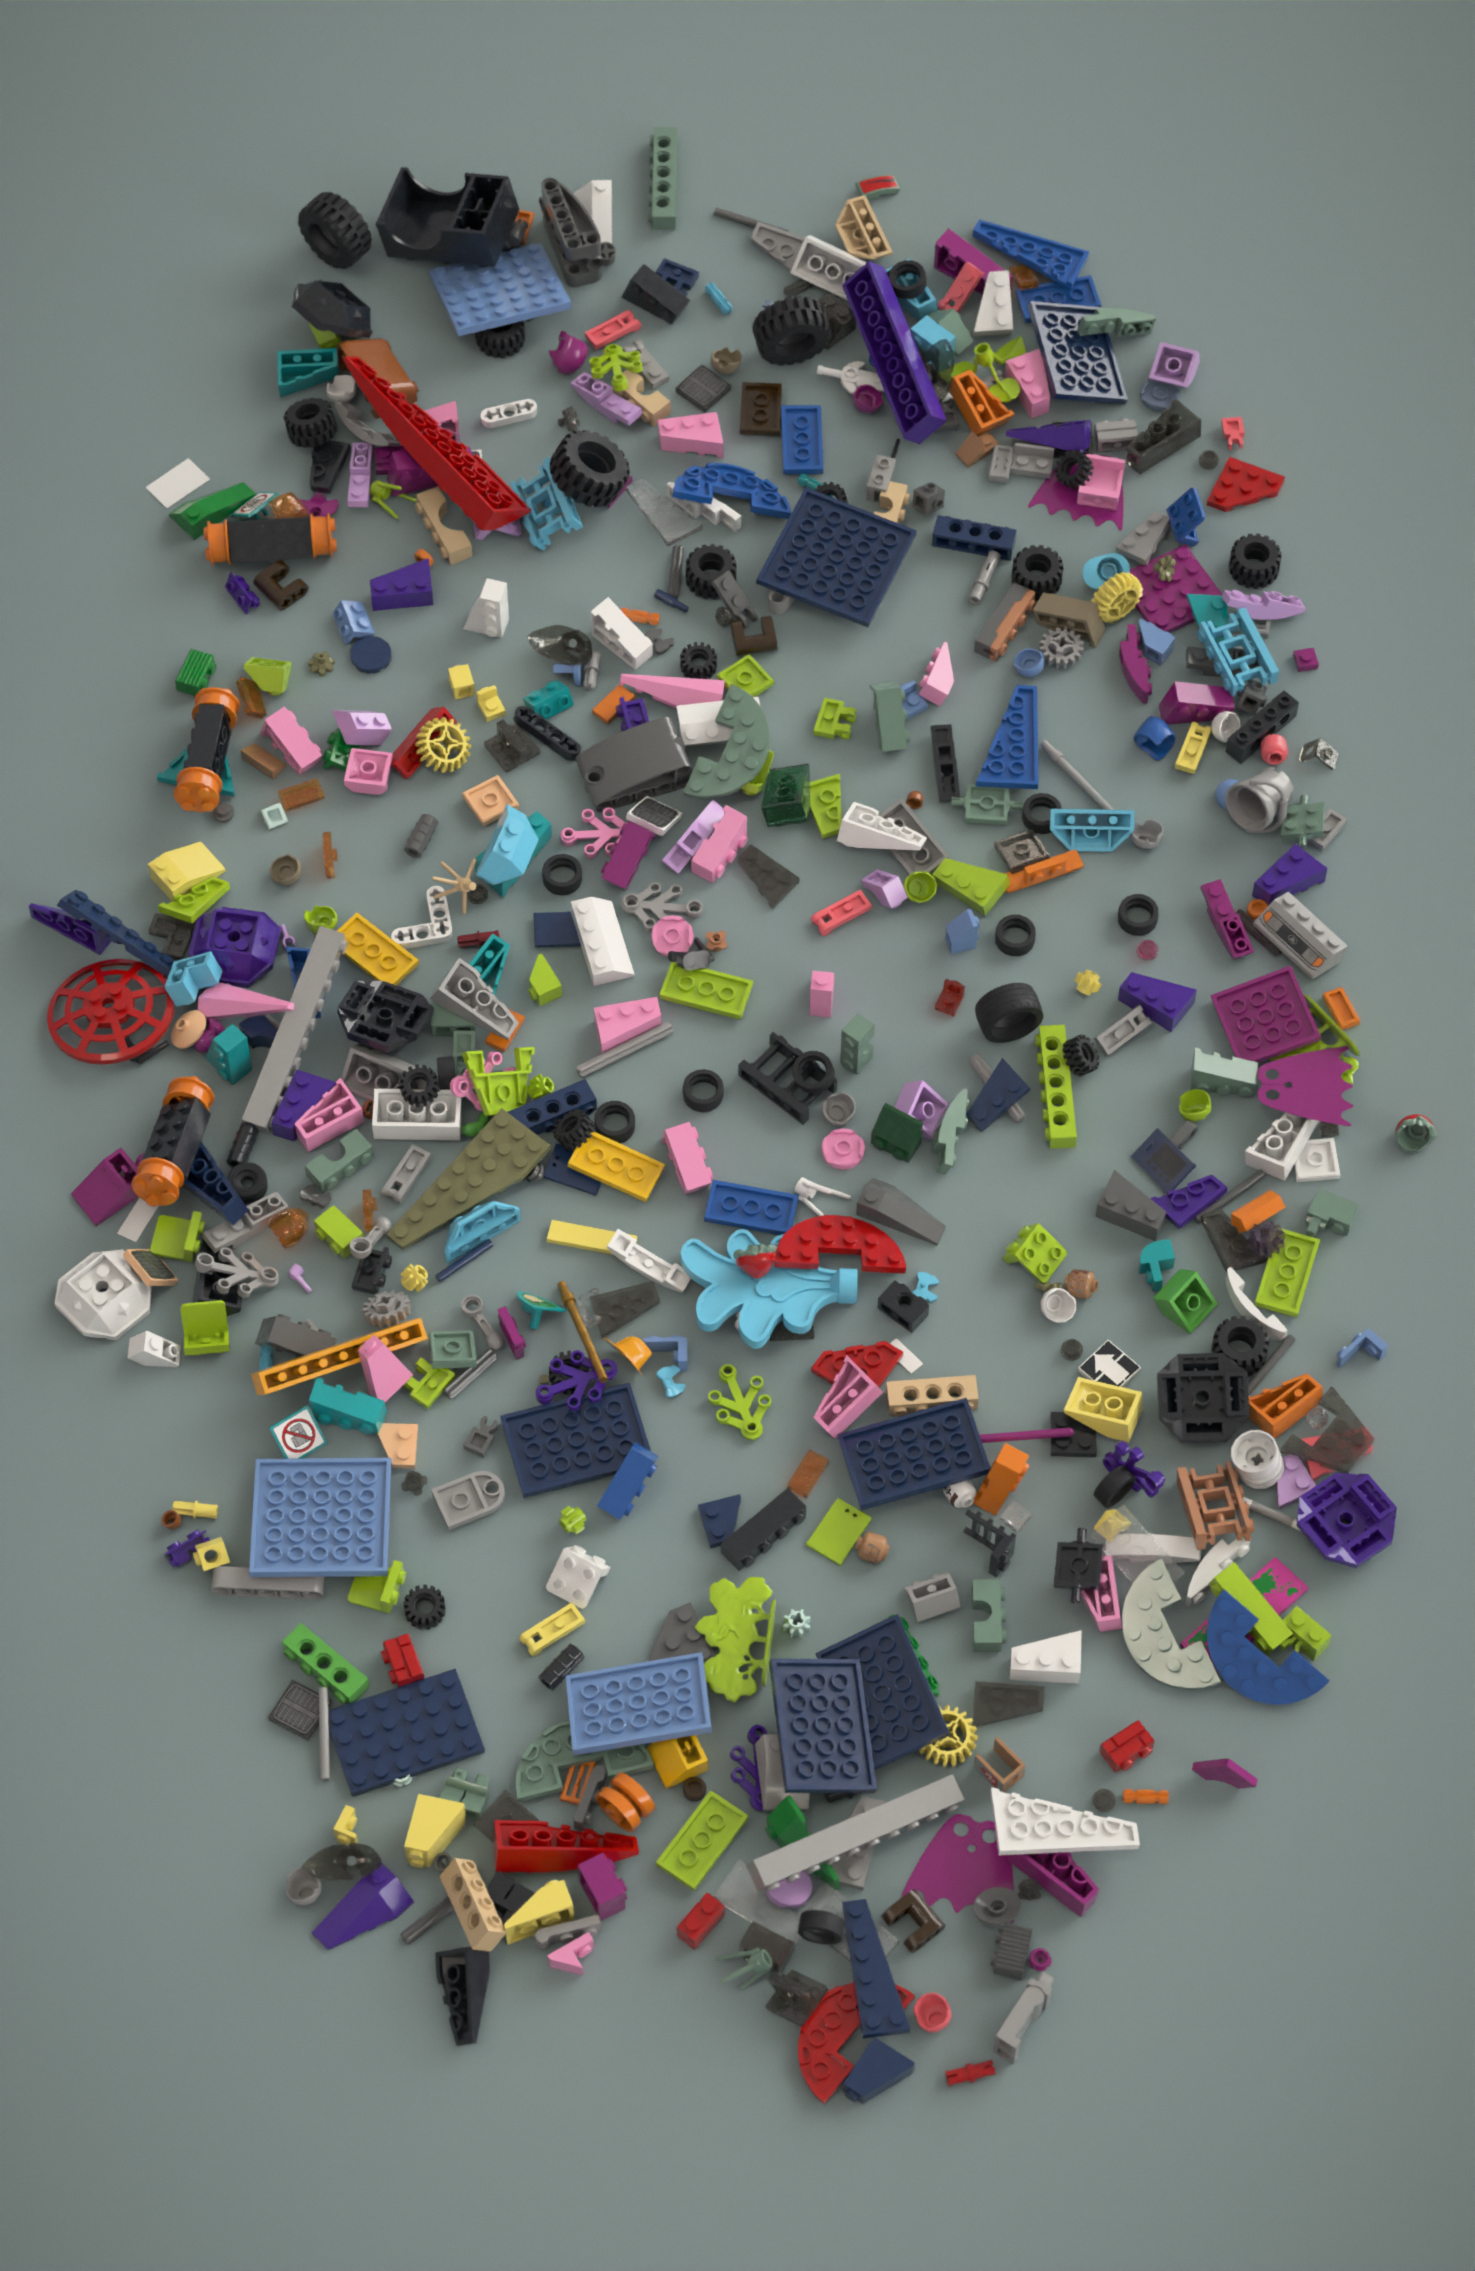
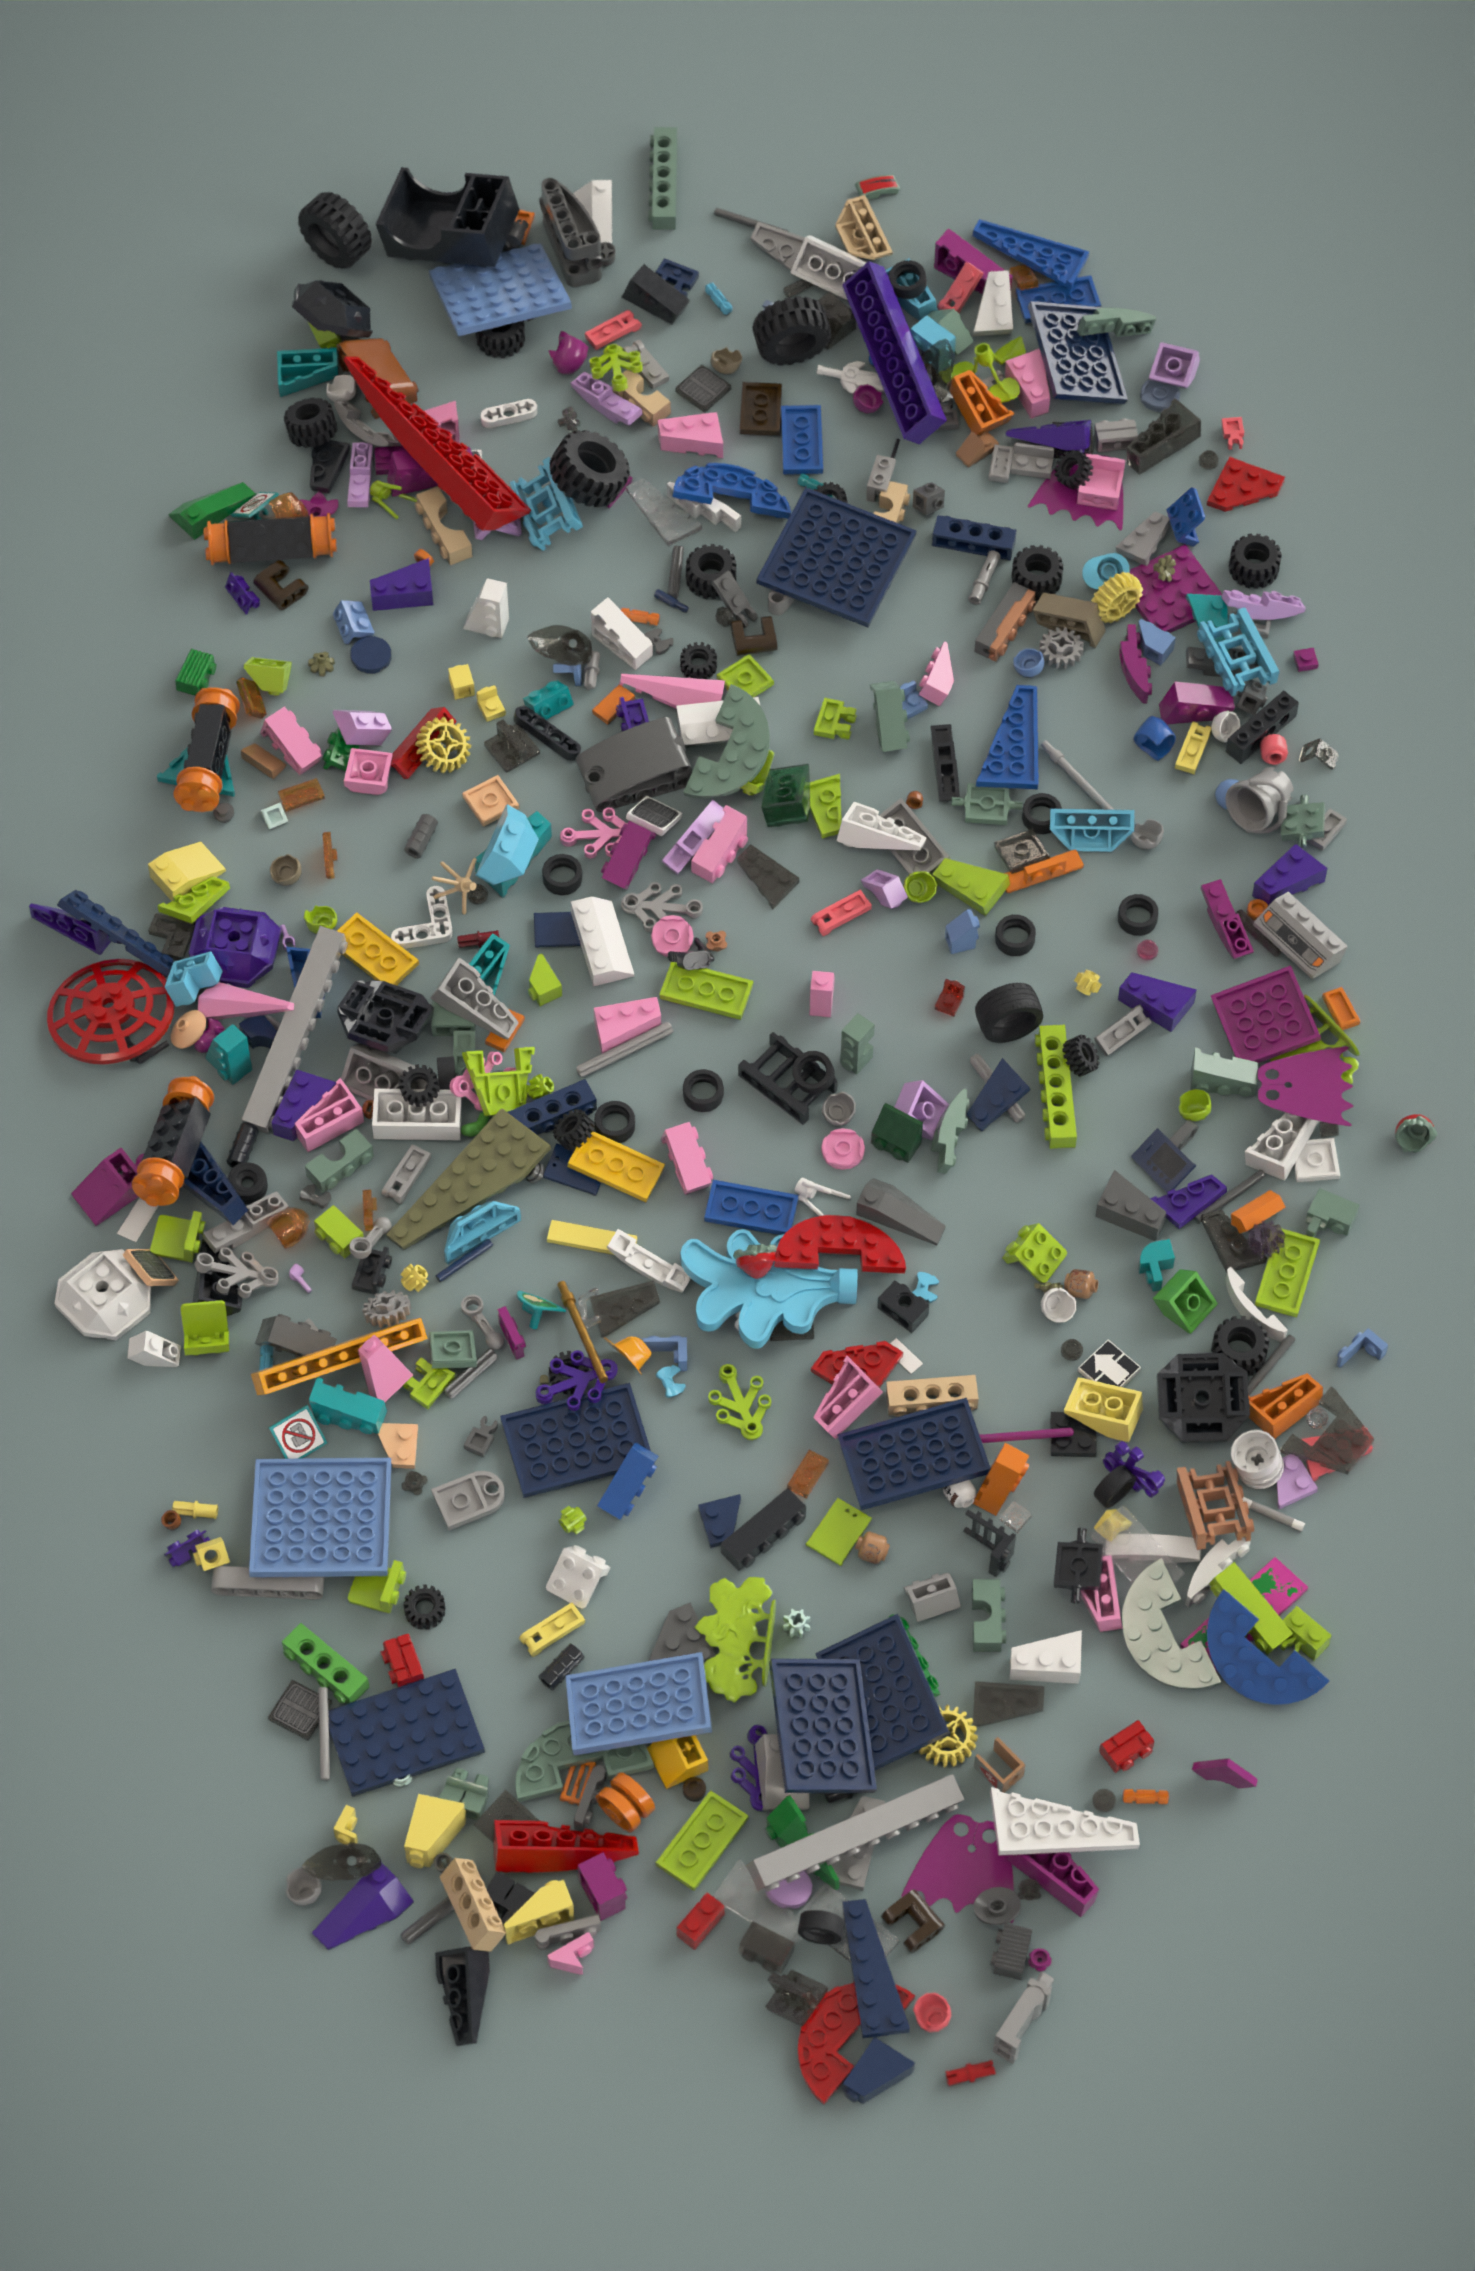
(177, 483): white sticker -> none
(758, 1962): sand green plant -> none
(1350, 1499): dark purple piece -> none

